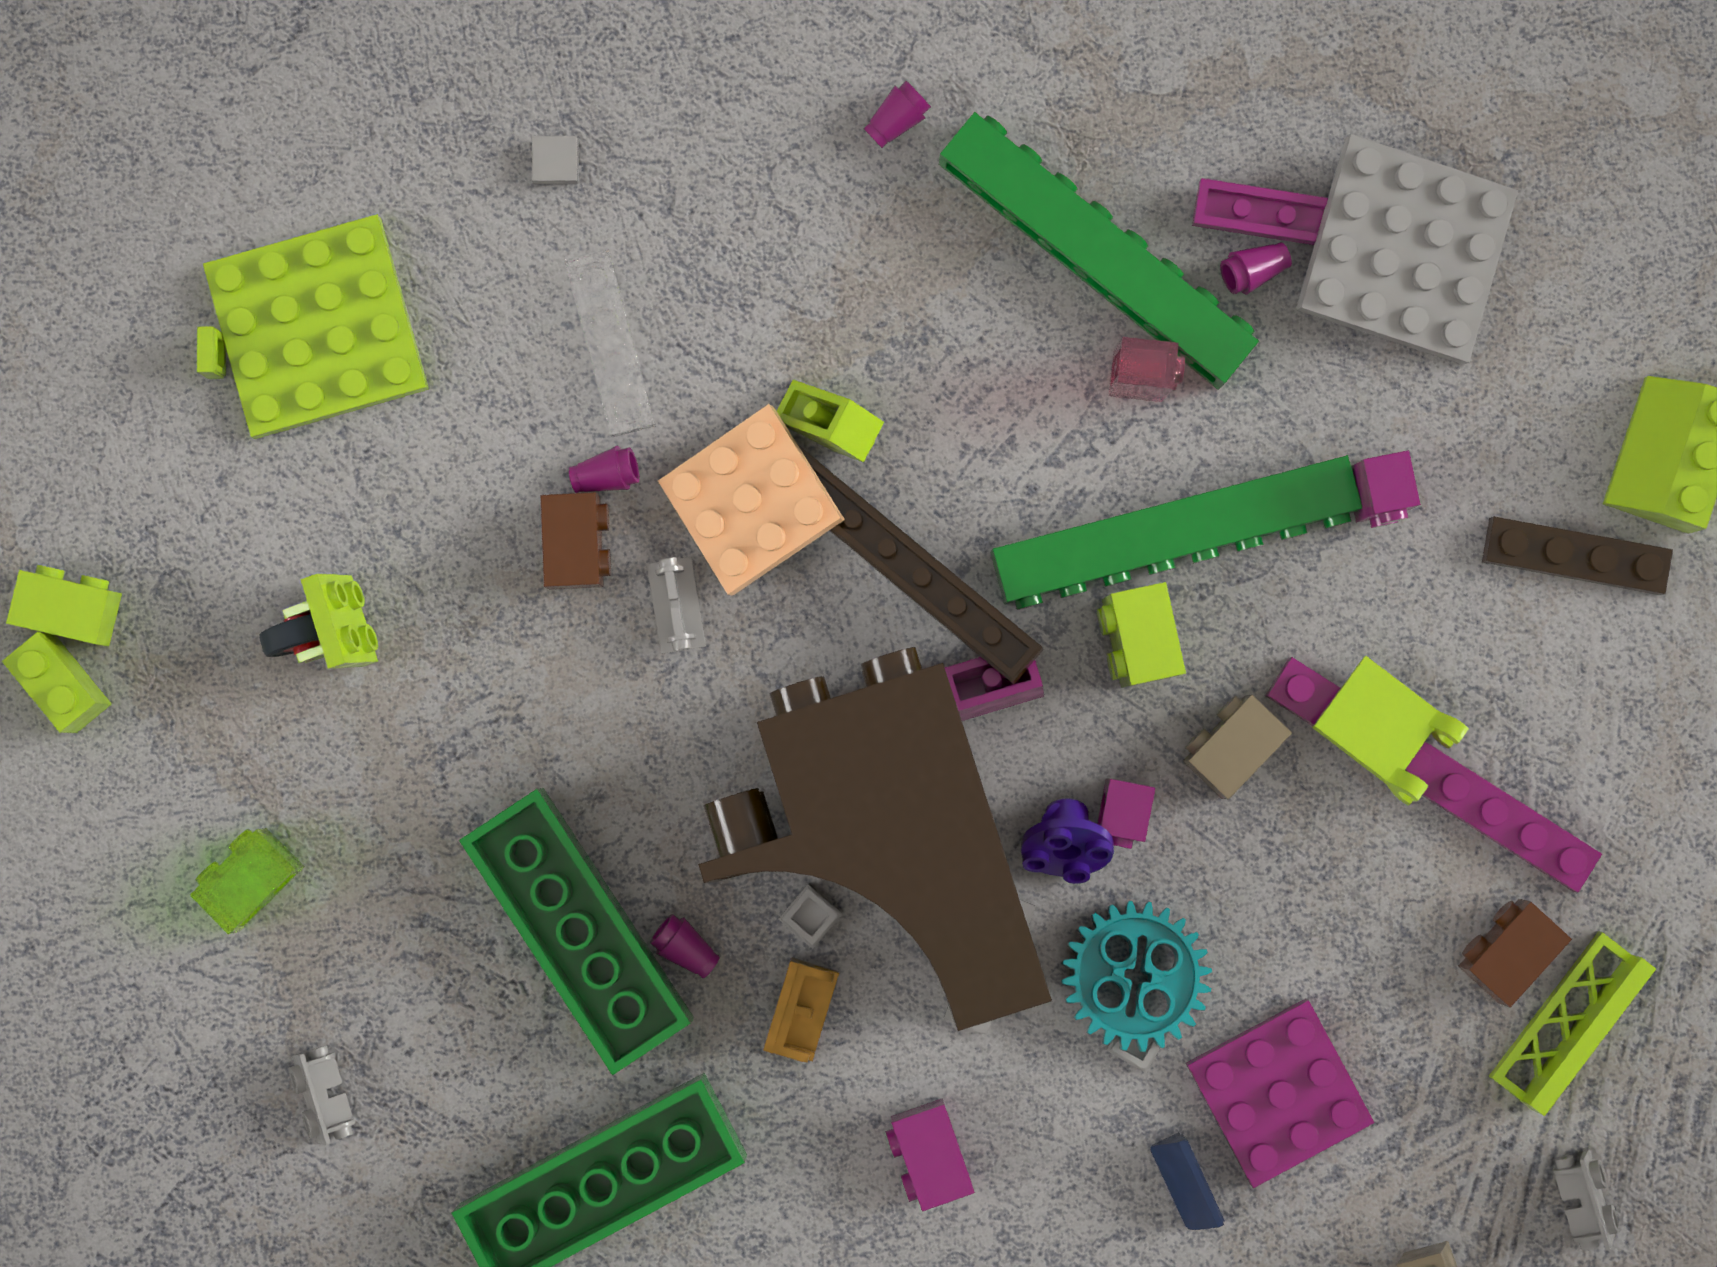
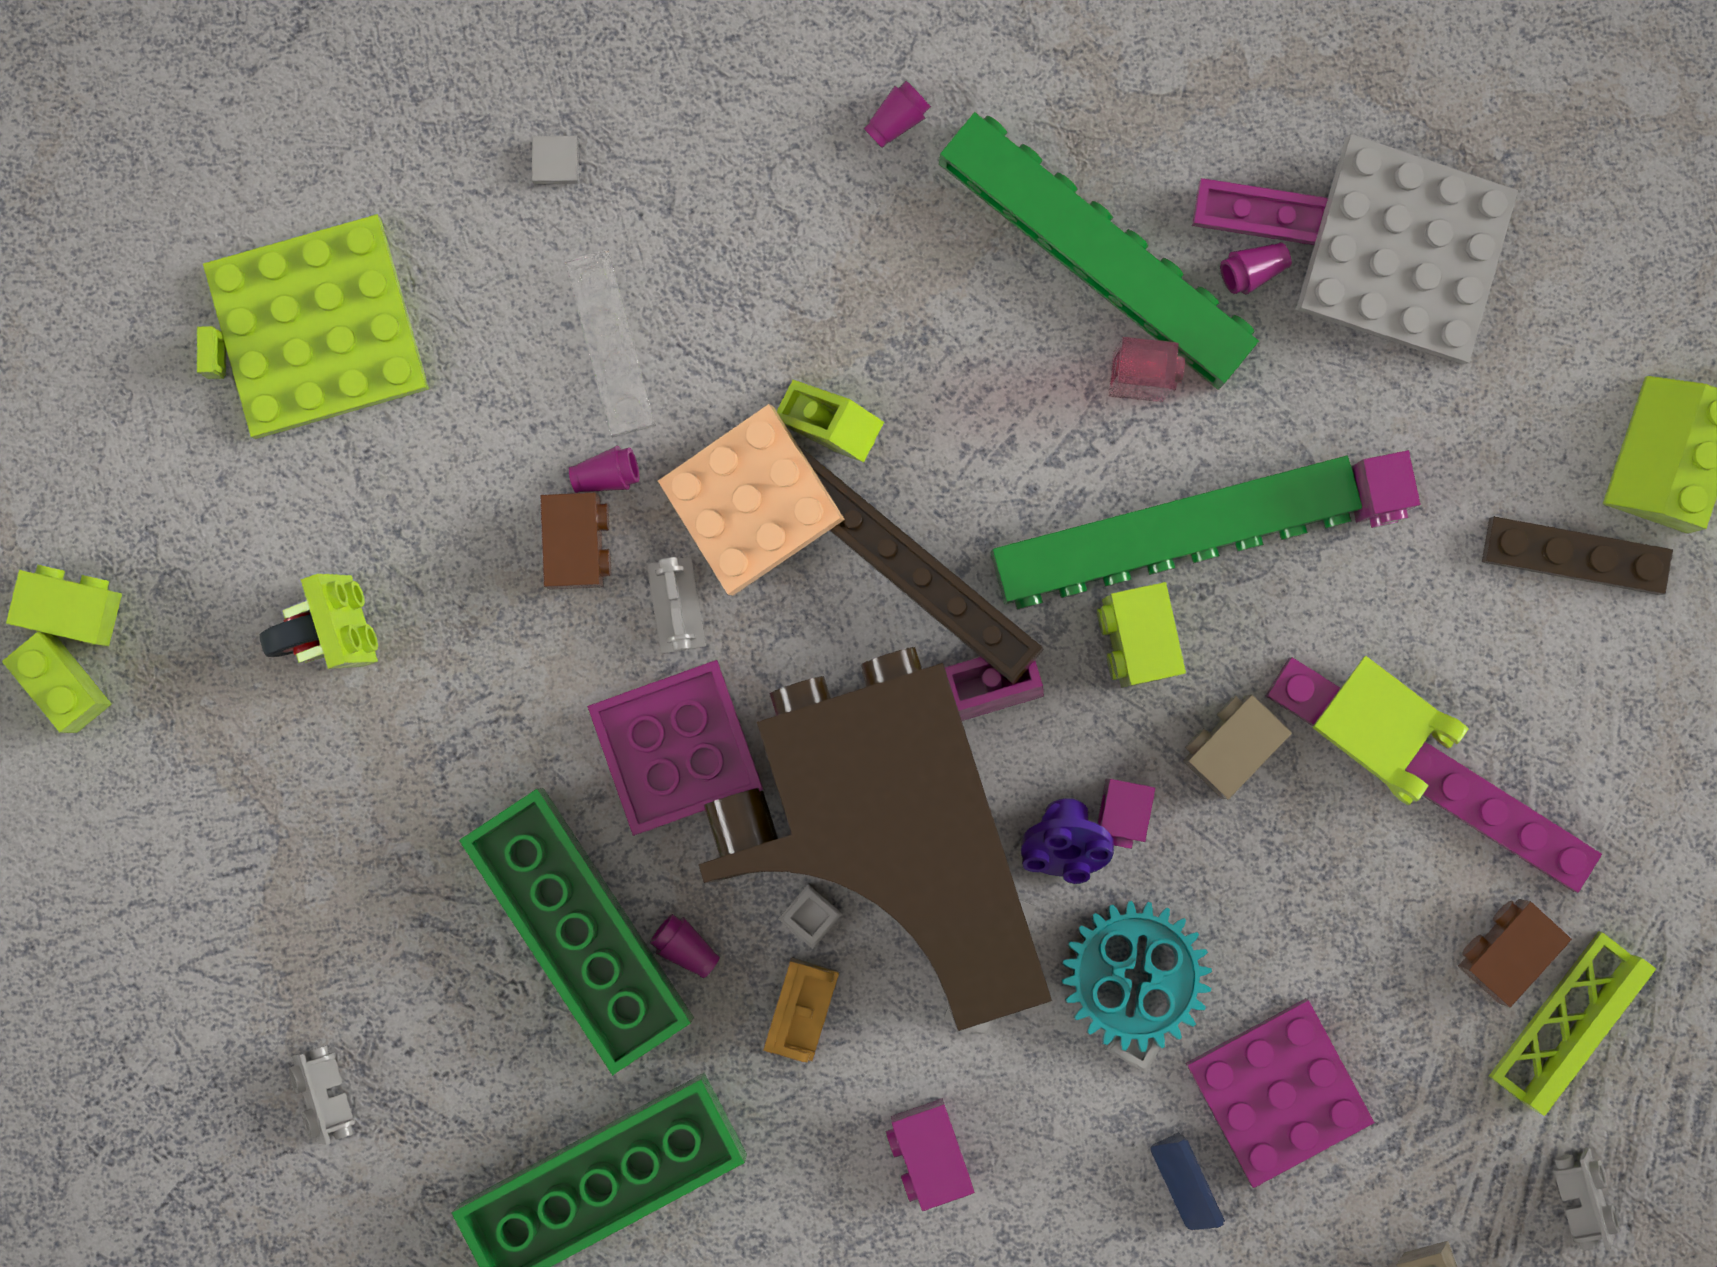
(245, 879): clear neon green brick -> none
(674, 746): none -> magenta plate

